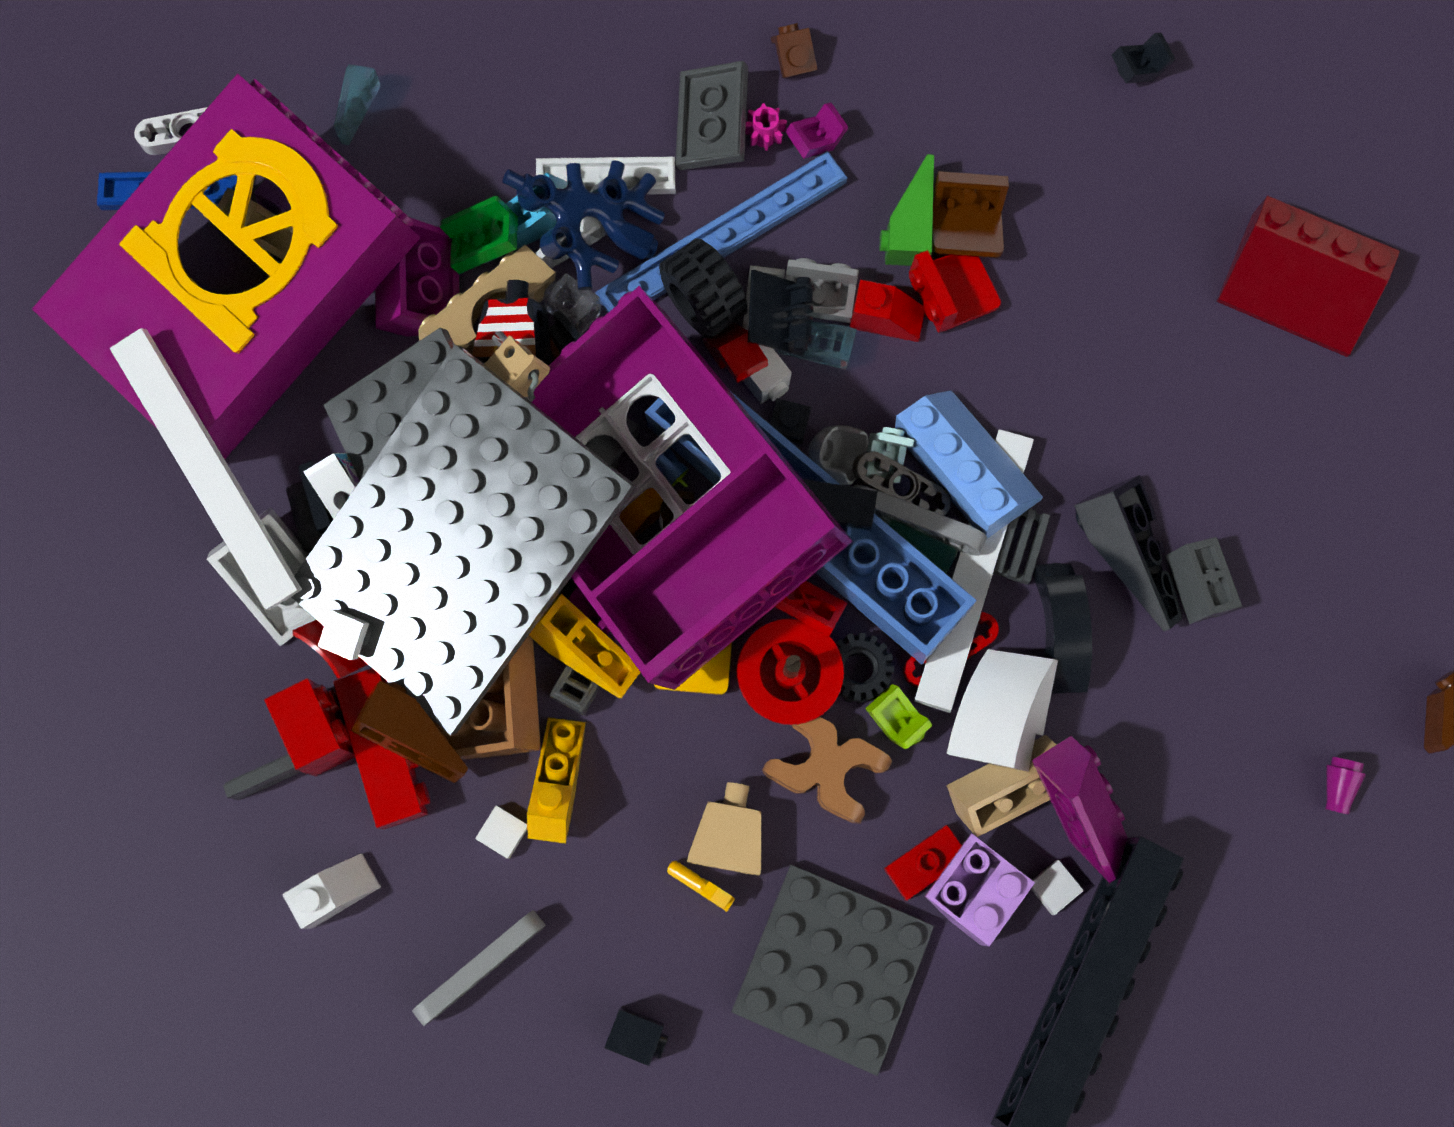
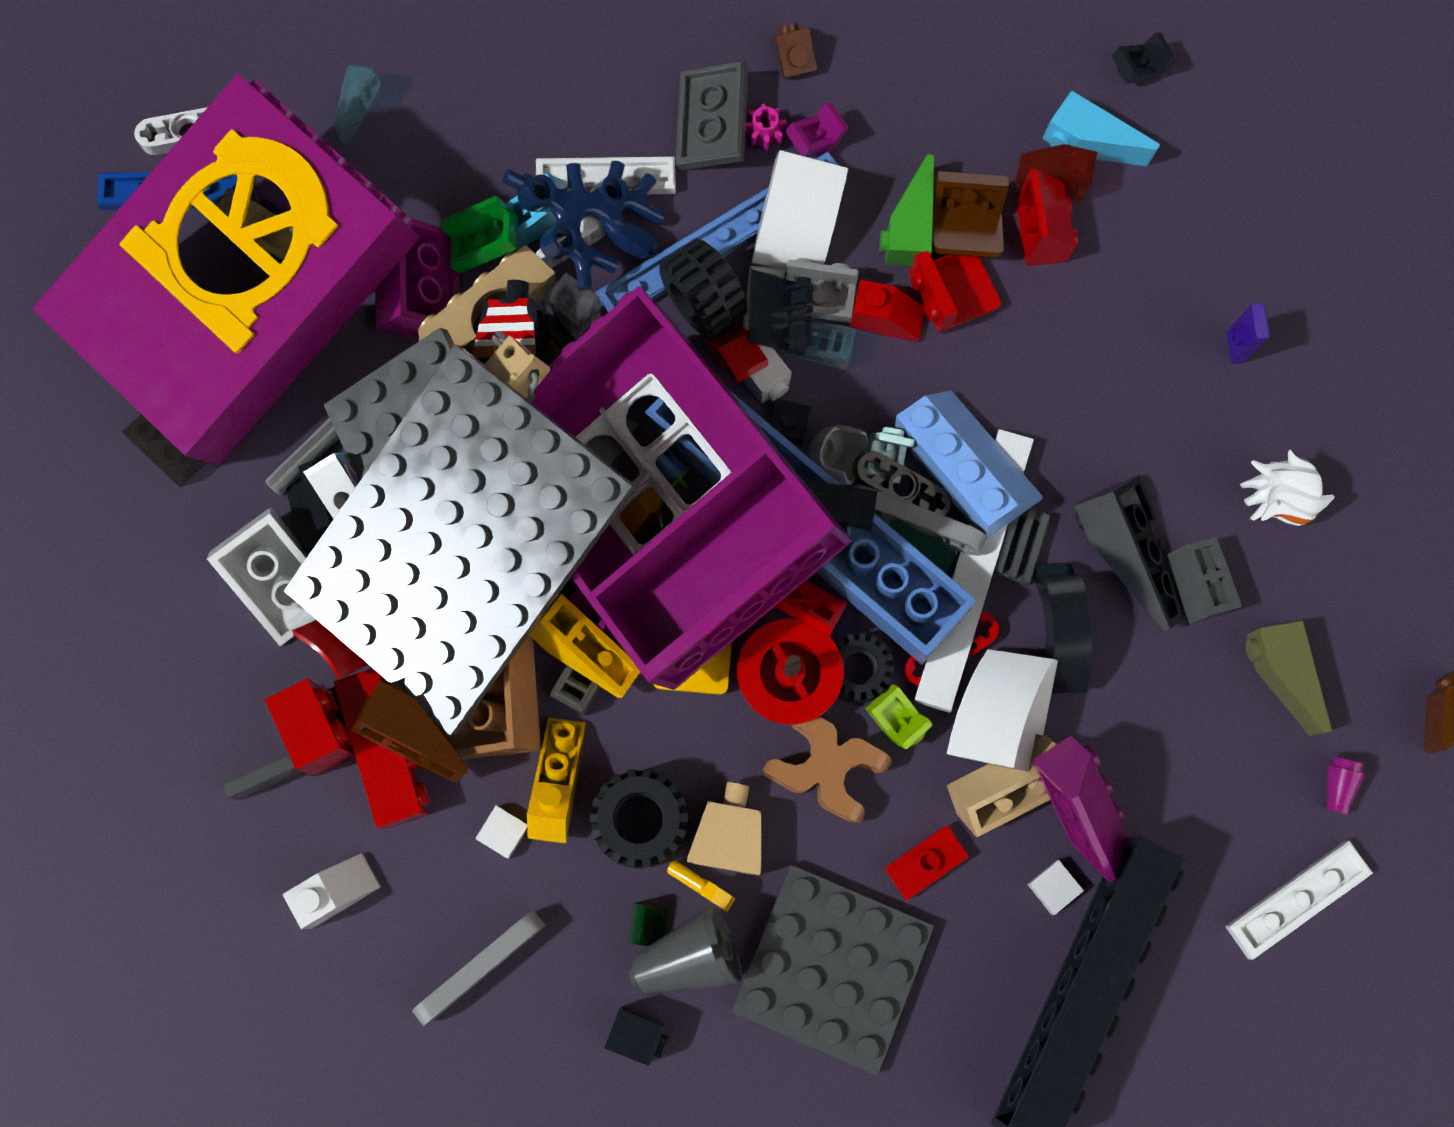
(162, 451): none -> clear smoke piece
(205, 469): white tile -> none
(310, 450): none -> light grey axle
(343, 634): white tile -> none
(605, 813): none -> black tyre
(646, 924): none -> dark green slope
(688, 957): none -> dark grey cone
(798, 211): none -> white slope
(979, 891): lavender slope -> none
(1045, 220): none -> red slope
(1064, 162): none -> clear red slope
(1092, 128): none -> medium azure slope
(1248, 333): none -> dark purple plate
(1287, 491): none -> white hair
(1287, 666): none -> olive slope
(1298, 900): none -> white tile
(1307, 275): dark red slope -> none

